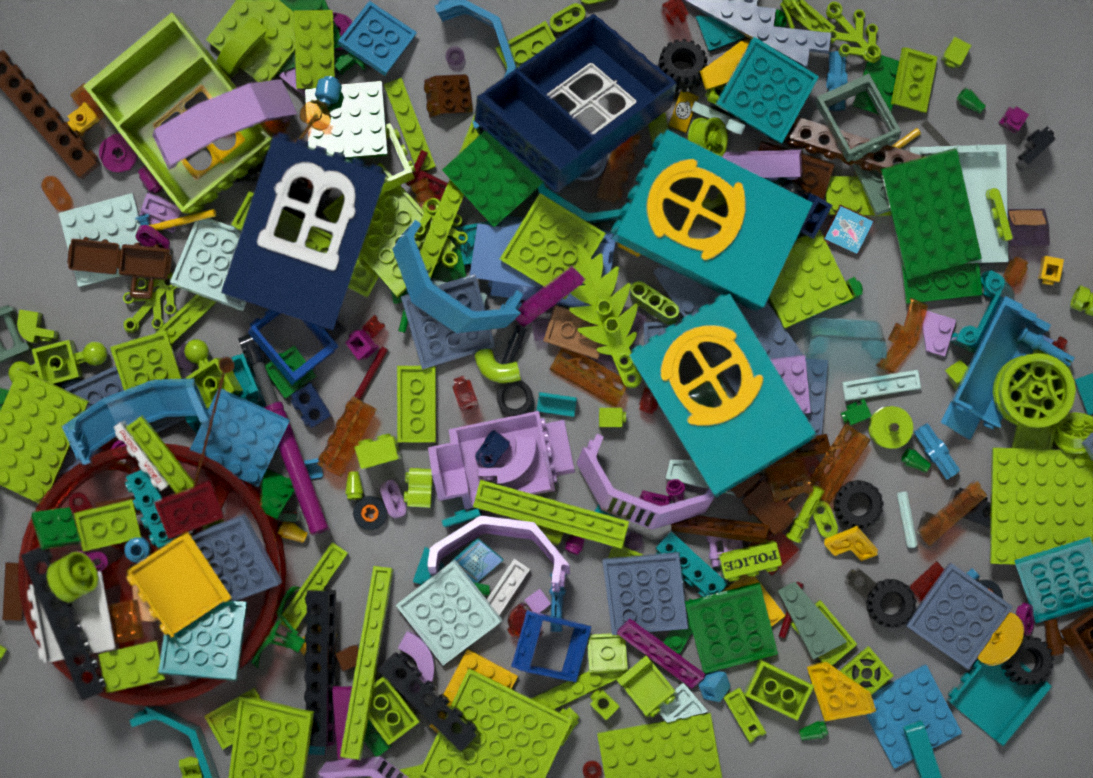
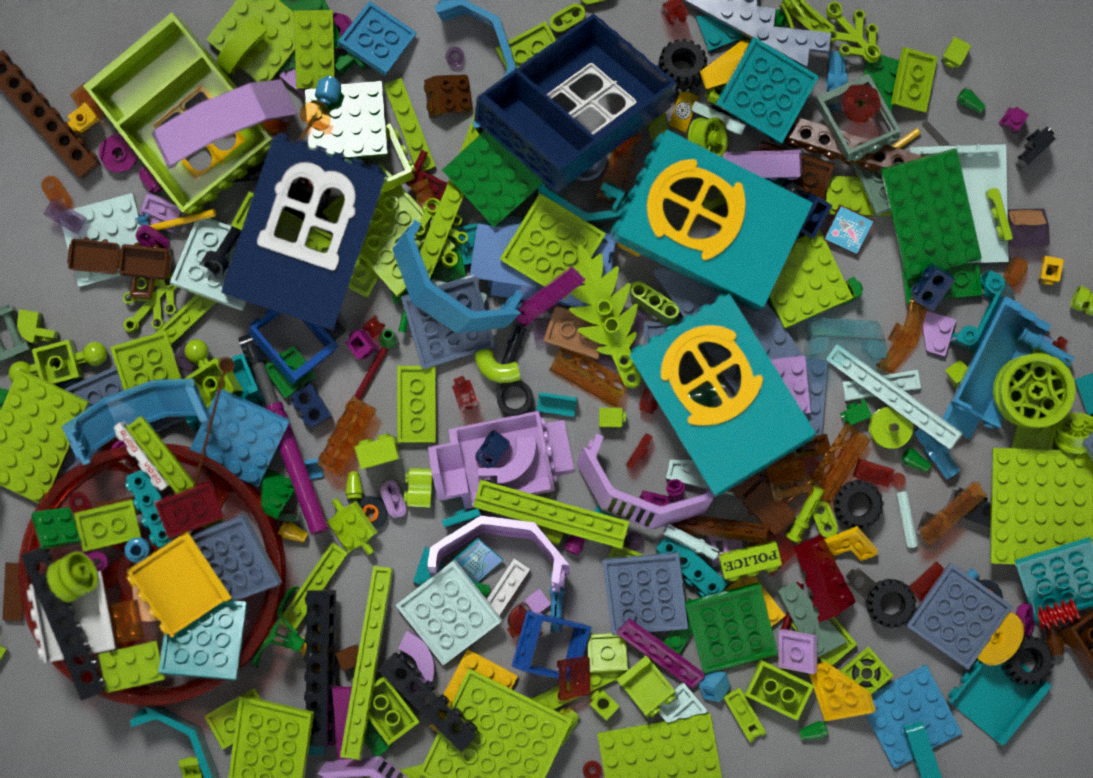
(65, 216): none -> clear purple plate
(216, 261): none -> black piece
(352, 526): none -> lime plate
(388, 343): none -> green cone
(578, 677): none -> clear red plate
(611, 191): none -> teal bracket
(640, 451): none -> clear red plate
(697, 545): none -> light aqua pin
(798, 651): none -> lavender tile
(824, 578): none -> dark red wedge
(860, 92): none -> clear red plate
(878, 474): none -> clear red plate
(894, 396): none -> light aqua plate
(936, 288): none -> dark blue brick
(1058, 614): none -> red piece

